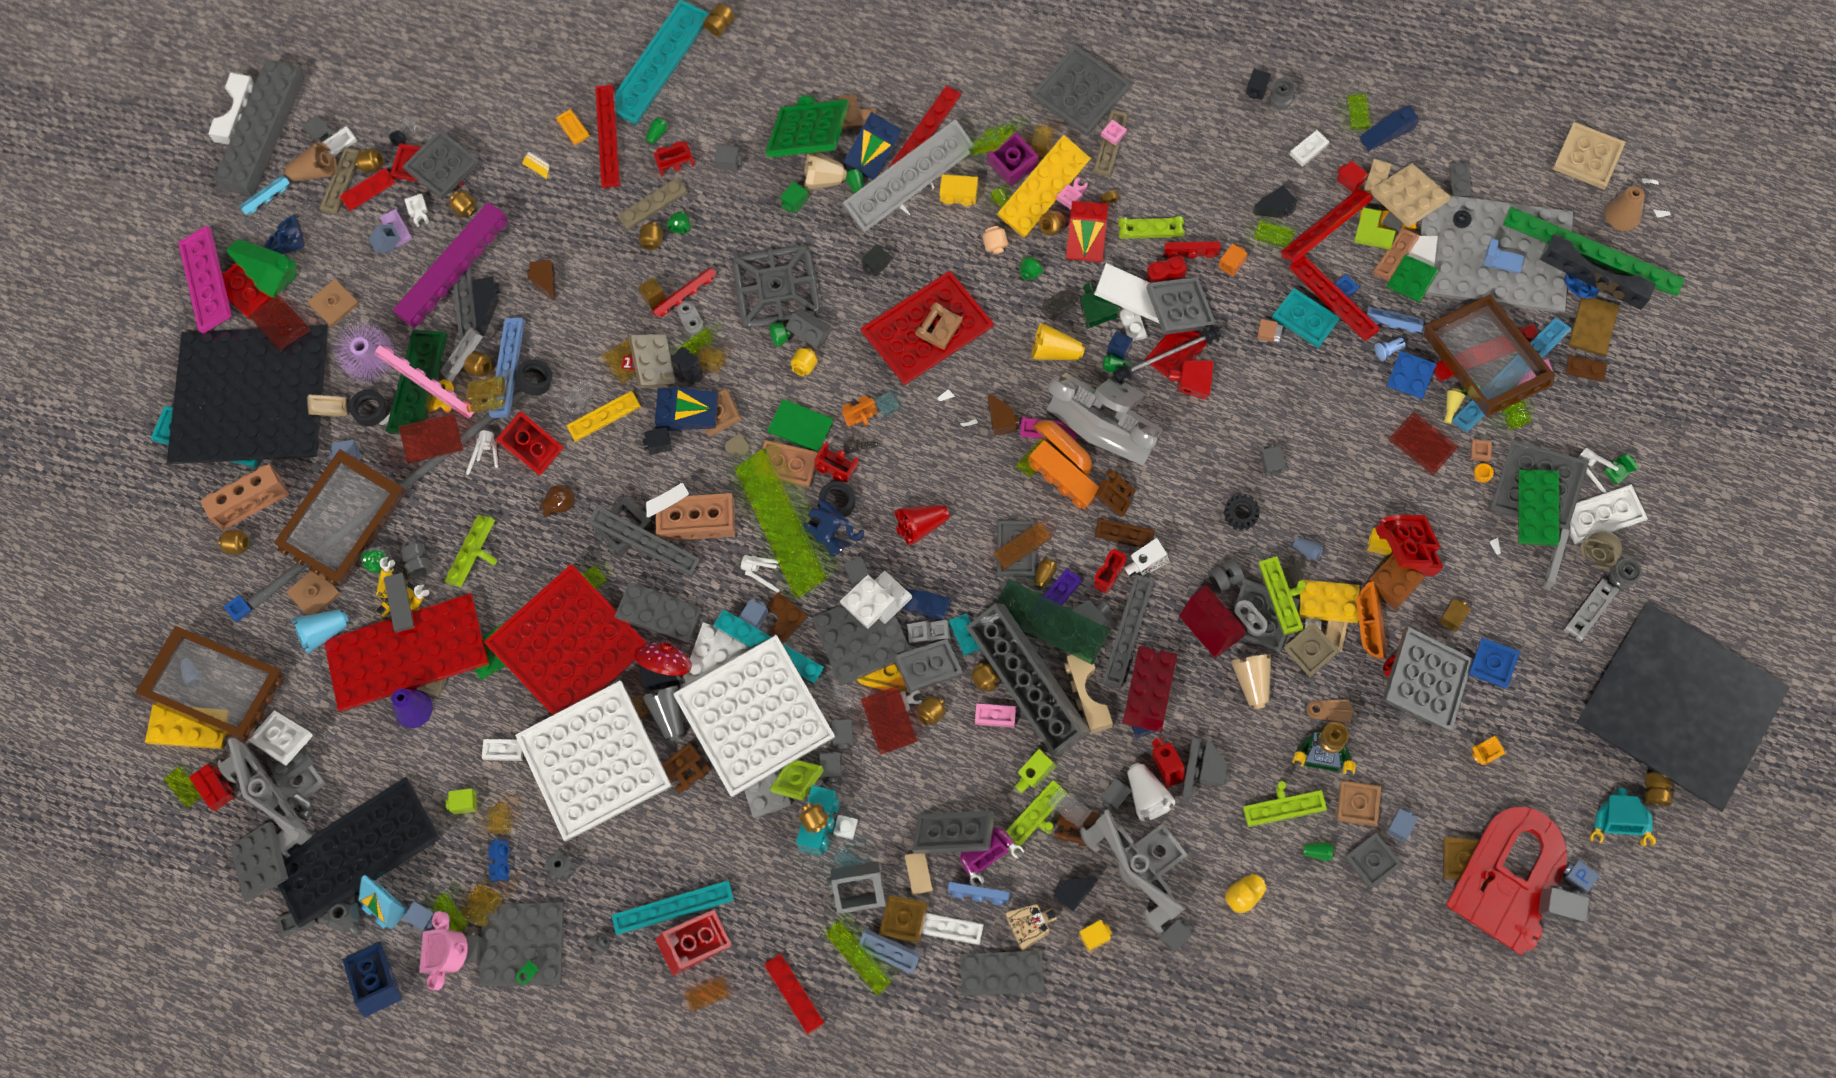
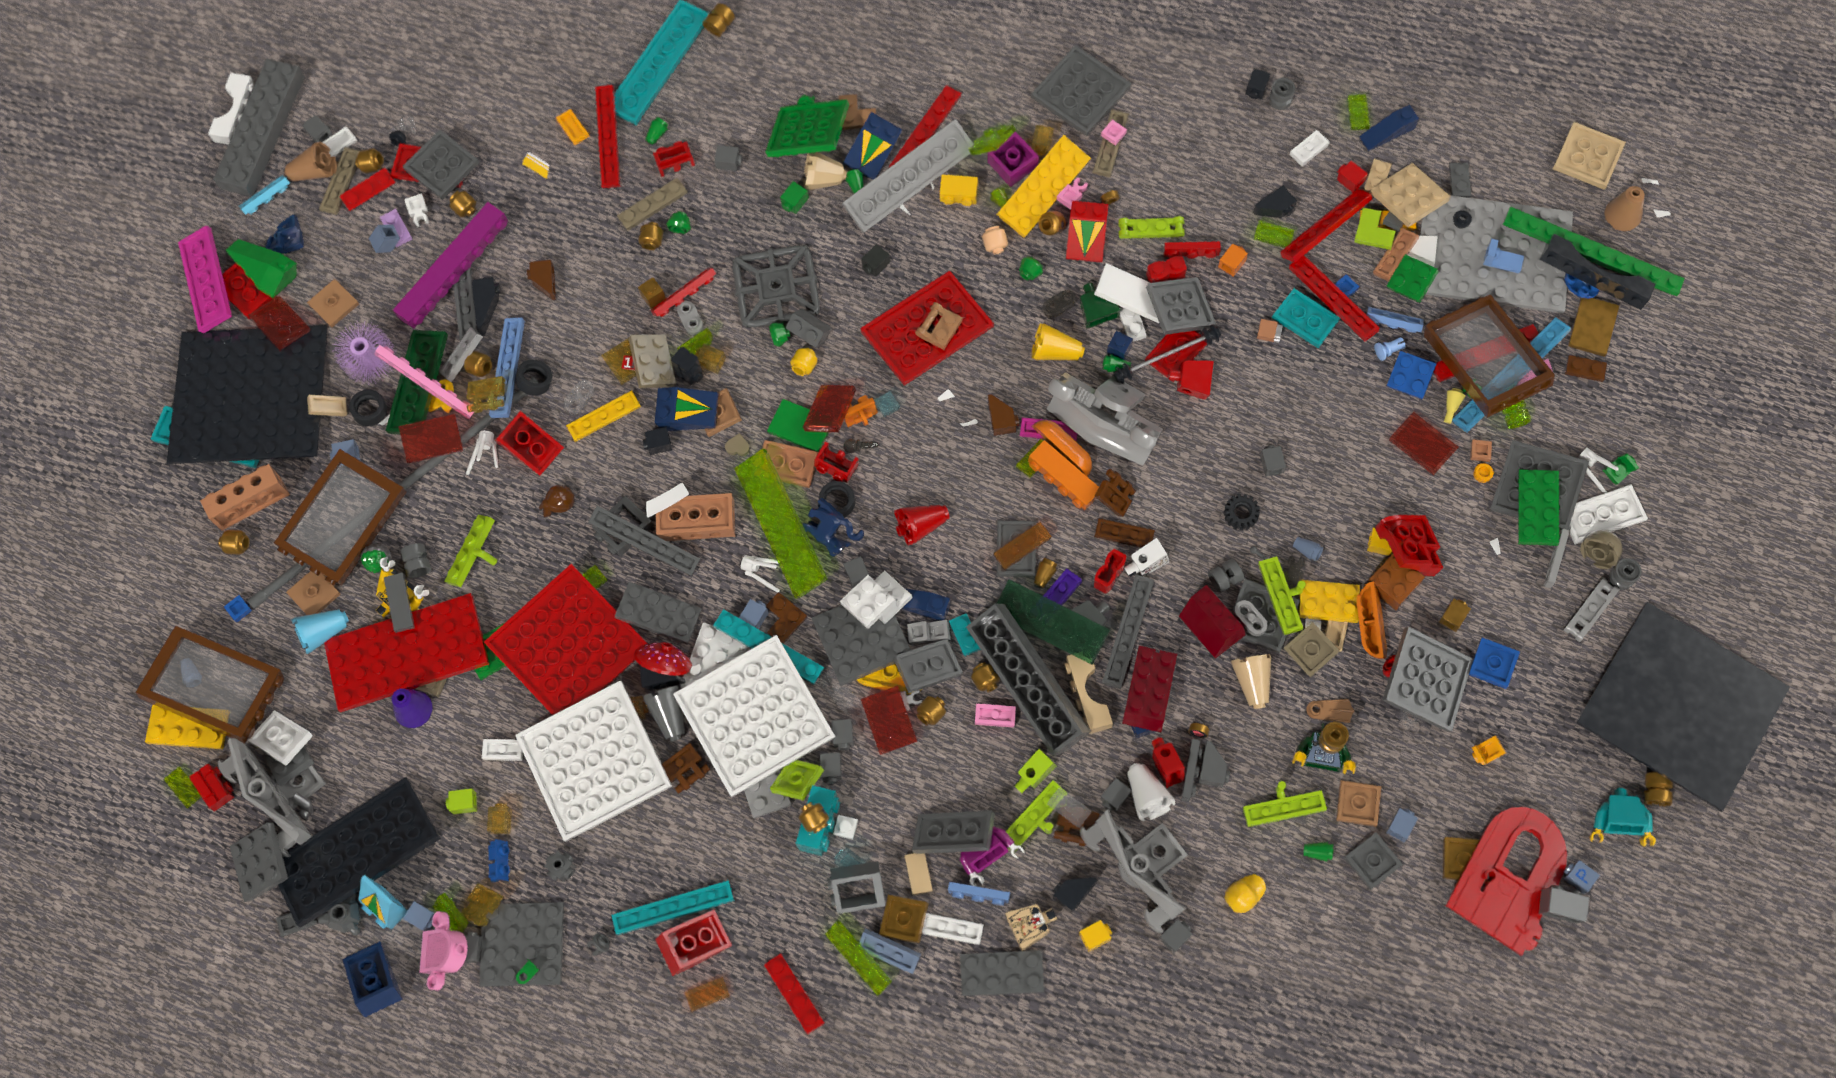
(829, 408): none -> clear red tile
(1198, 730): none -> pearl gold tile

